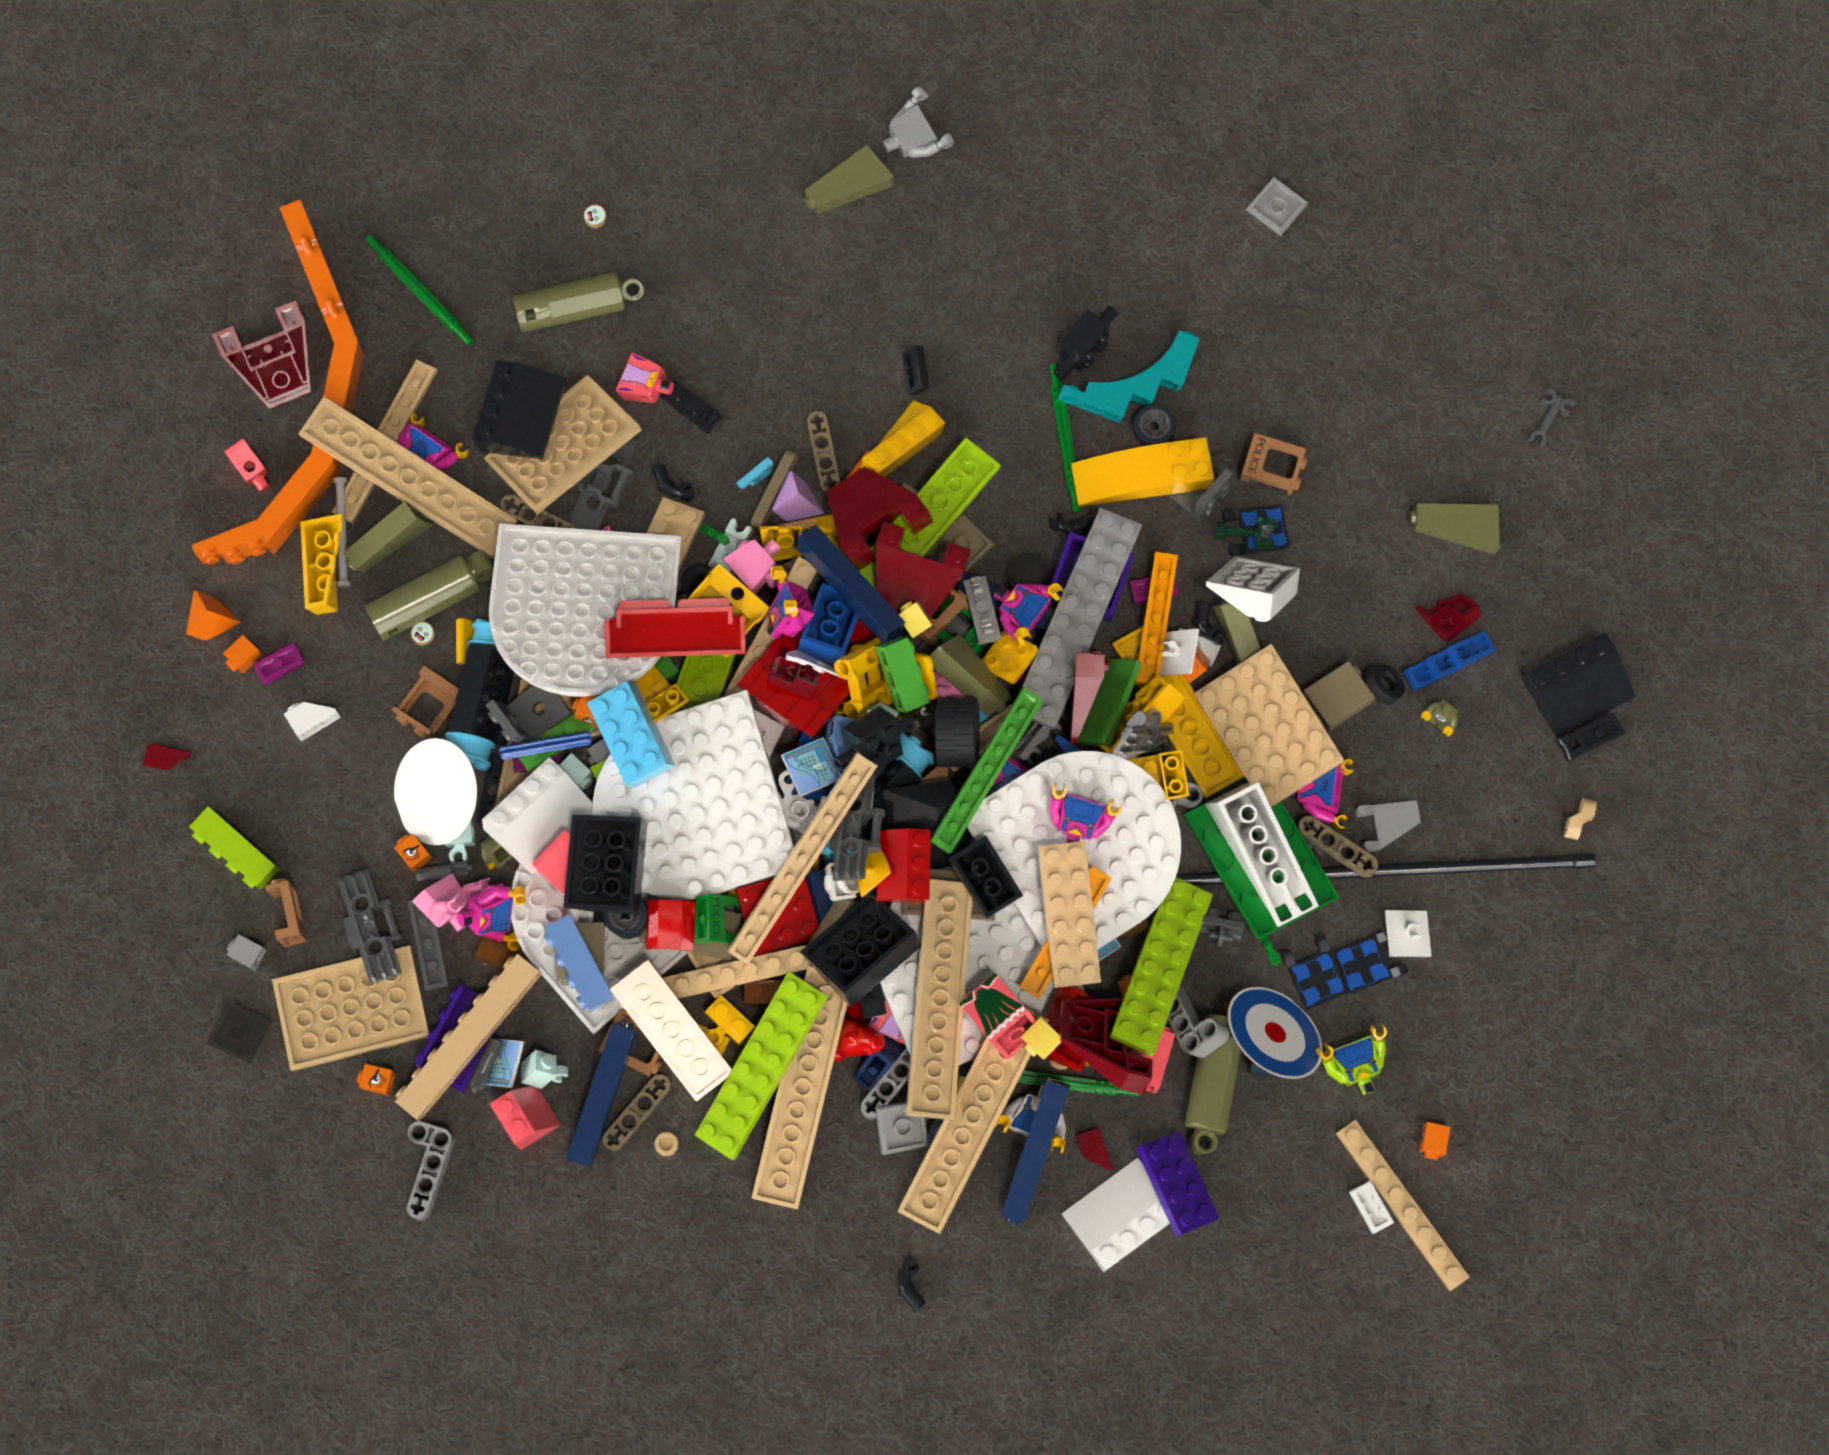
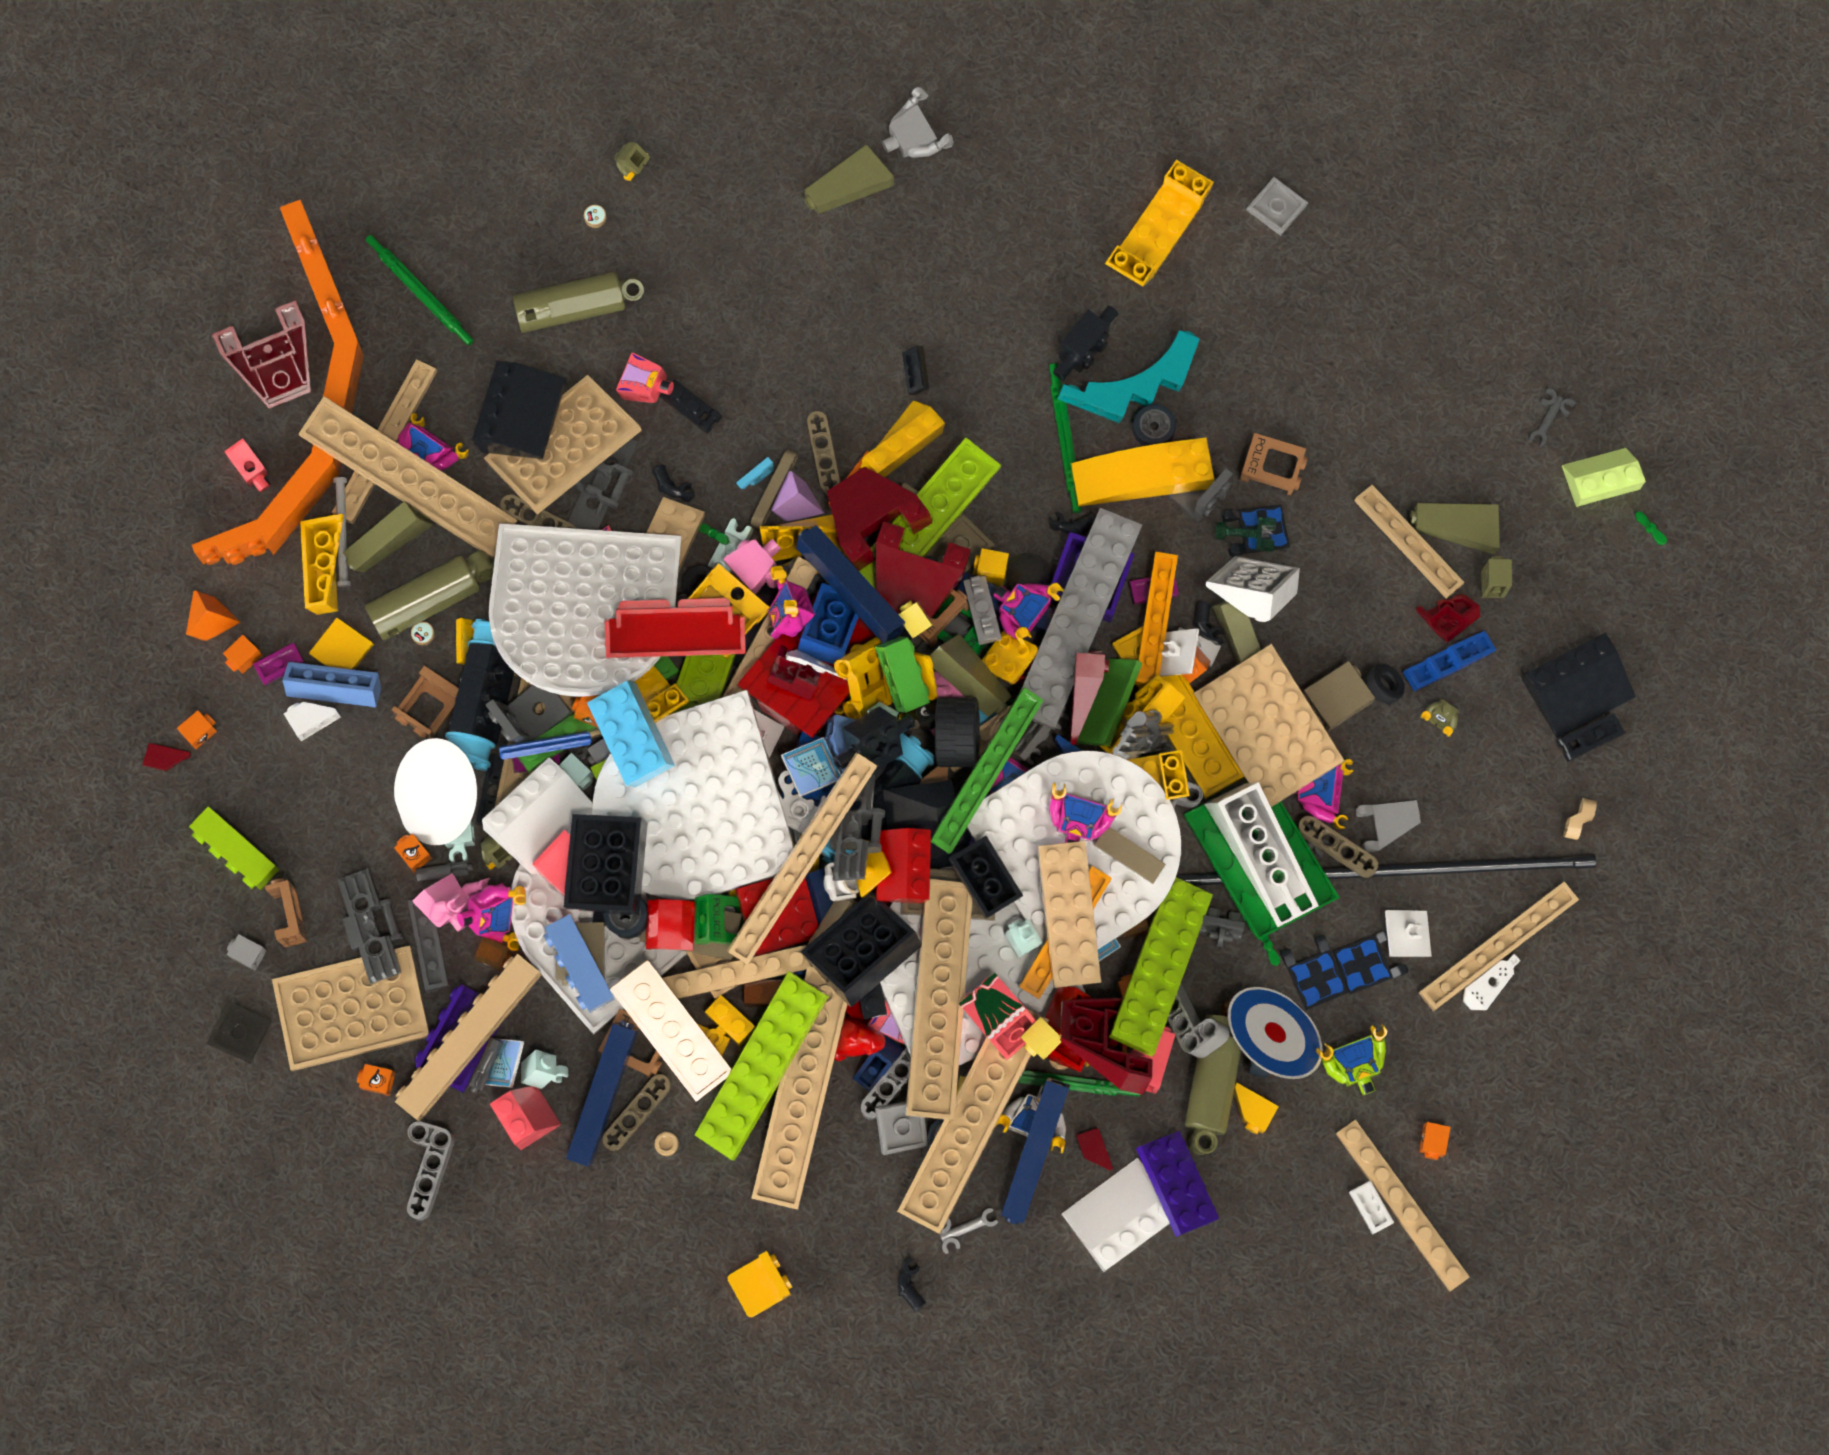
(197, 729): none -> orange brick
(332, 684): none -> medium blue brick
(341, 647): none -> yellow tile
(631, 159): none -> olive piece
(759, 1284): none -> yellow bracket
(948, 1235): none -> light grey bar
(992, 565): none -> yellow brick
(1023, 937): none -> light aqua brick
(1130, 855): none -> dark tan tile
(1161, 224): none -> yellow slope
(1254, 1109): none -> yellow slope
(1409, 541): none -> tan plate
(1483, 987): none -> white piece
(1496, 577): none -> olive brick
(1498, 946): none -> tan plate
(1603, 476): none -> yellowish green slope
(1650, 528): none -> green piece

